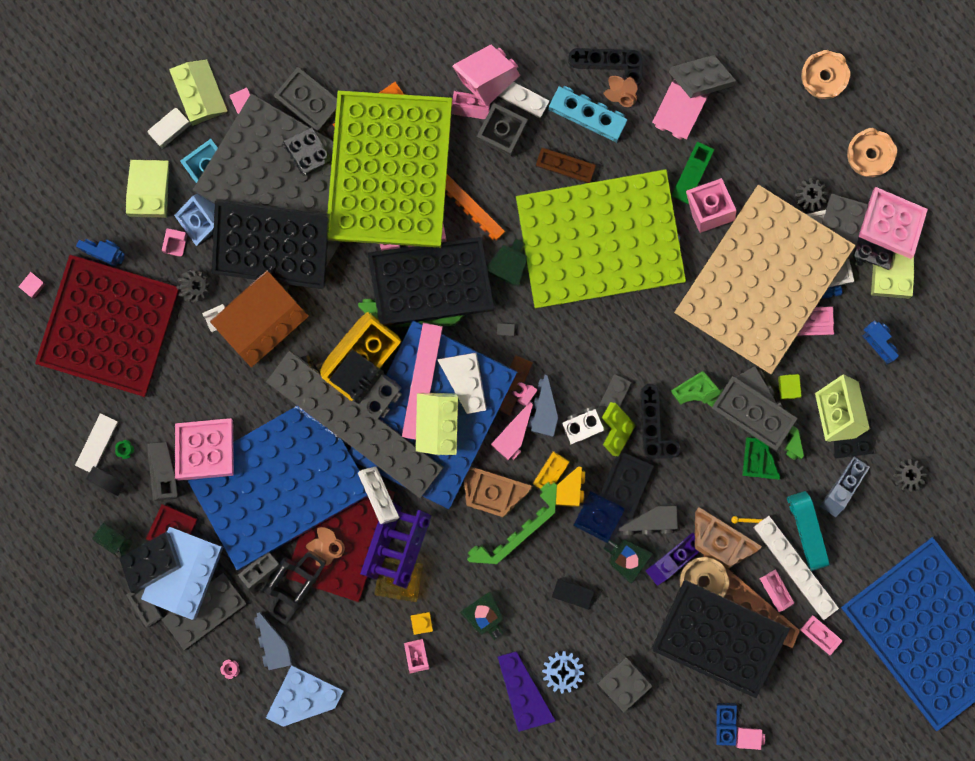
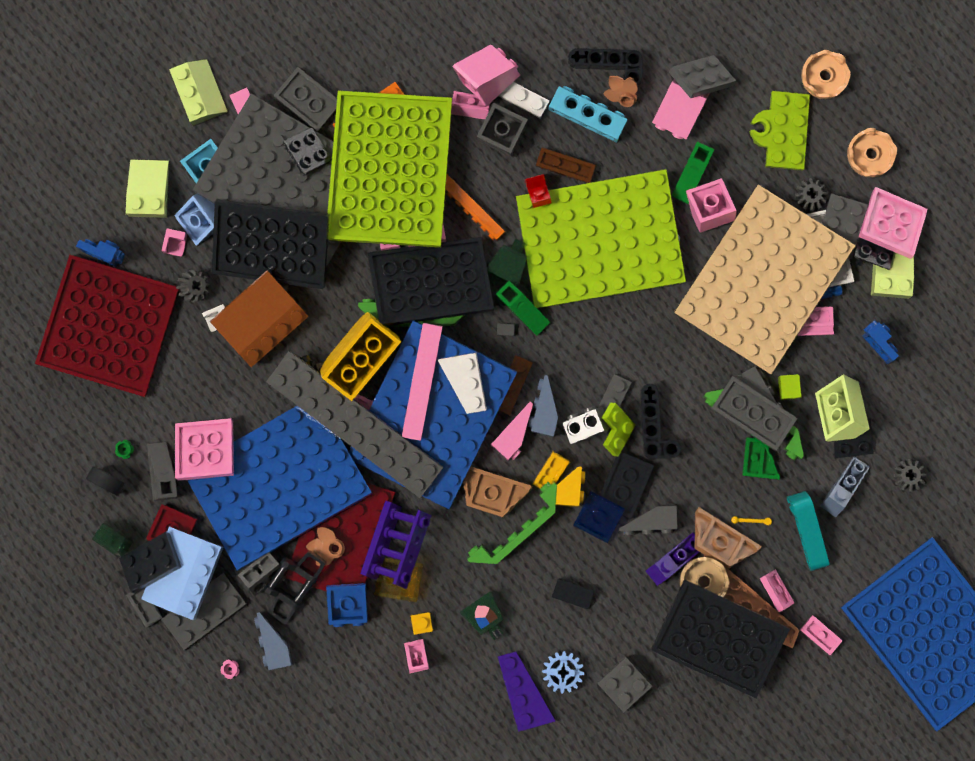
(32, 285): bright pink slope -> none
(96, 443): white tile -> none
(169, 127): white panel -> none
(302, 698): light blue plate -> none
(347, 604): none -> blue plate
(356, 376): black hinge -> none
(377, 394): dark grey brick -> none
(378, 495): white tile -> none
(437, 423): yellowish green slope -> none
(522, 308): none -> green slope
(526, 394): bright pink tile -> none
(538, 191): none -> red slope
(627, 558): clear green torso -> none
(696, 388): bright green tile -> none
(726, 724): blue slope -> none
(749, 738): bright pink brick -> none
(784, 130): none -> lime plate
(795, 567): white plate -> none

